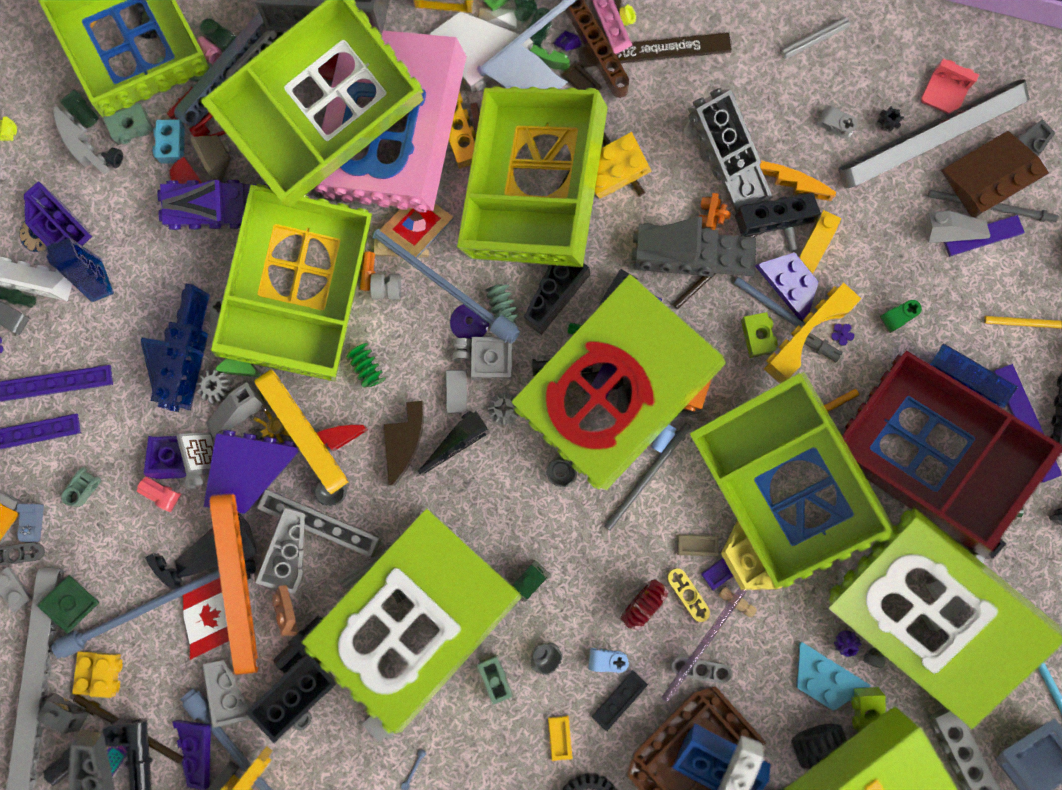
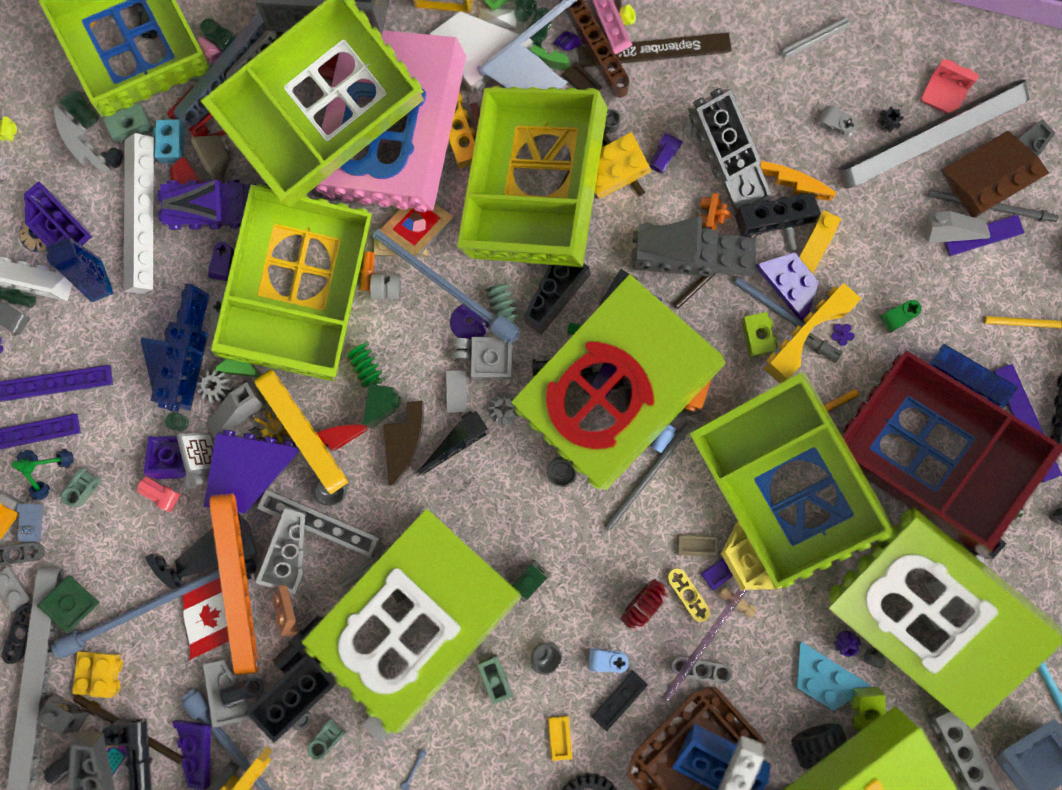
(19, 650): none -> black beam
(26, 464): none -> plant
(138, 214): none -> white brick
(171, 419): none -> clear green bush
(221, 264): none -> dark purple piece
(239, 692): none -> black piece
(327, 737): none -> sand green piece
(380, 404): none -> dark green slope
(612, 117): none -> dark grey wheel
(666, 150): none -> dark purple piece

